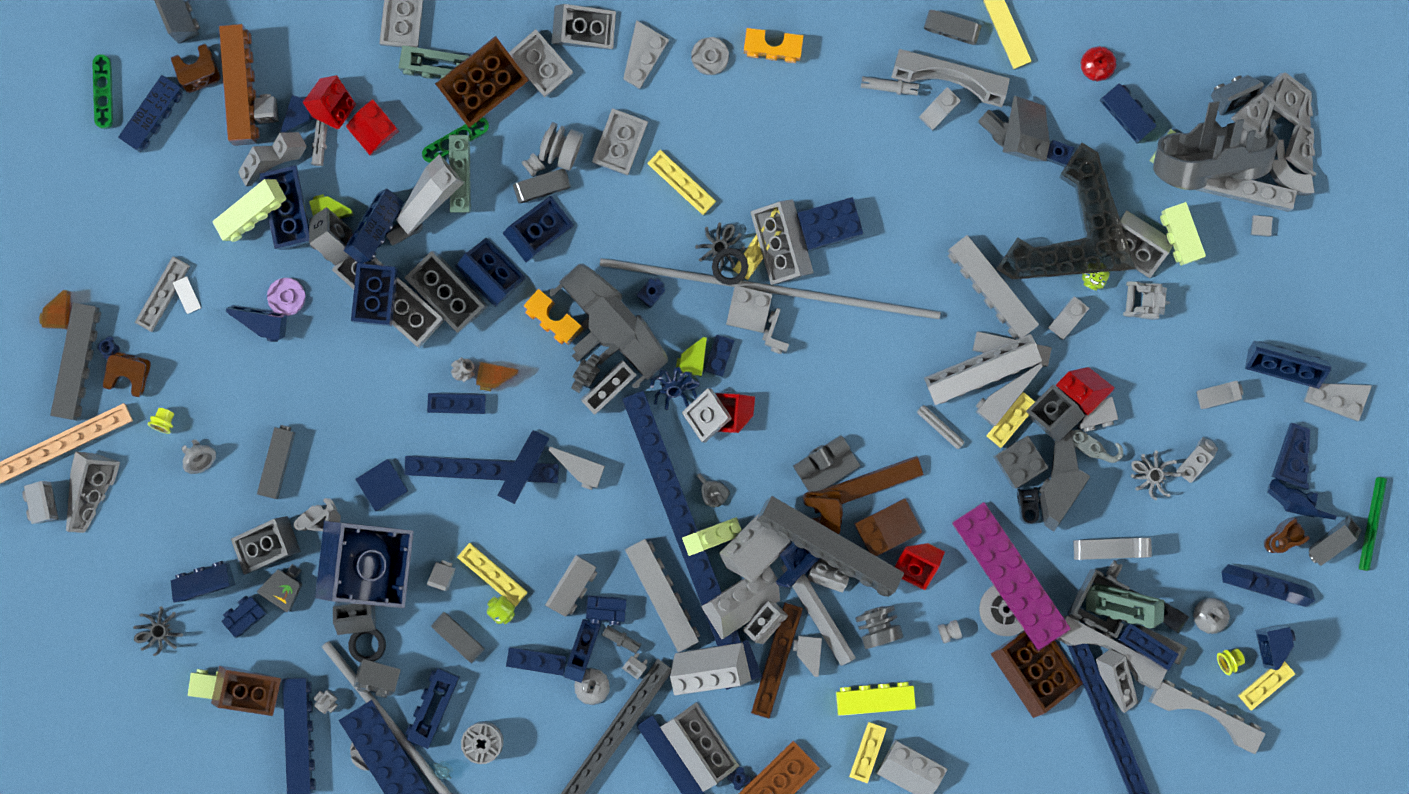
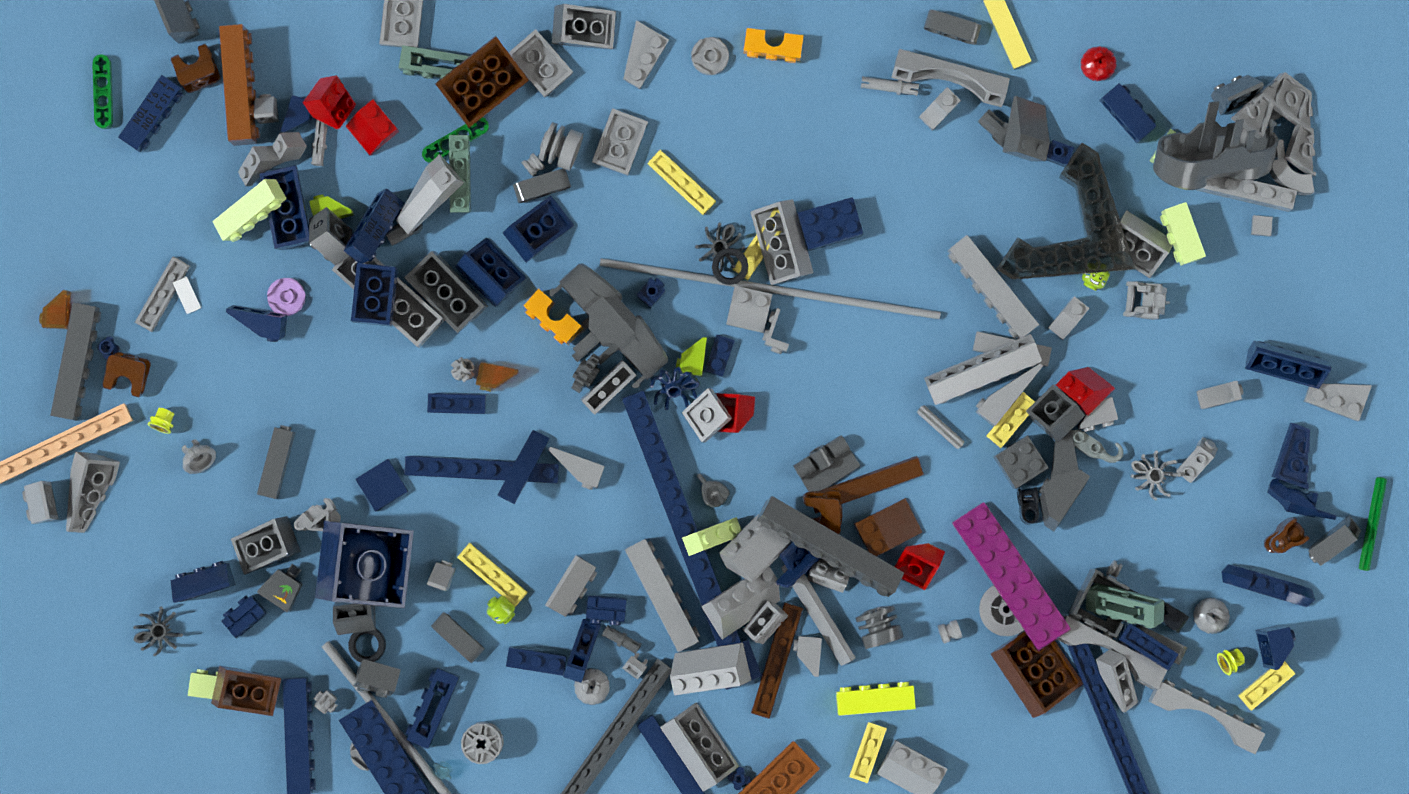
(1112, 548): light grey beam -> none

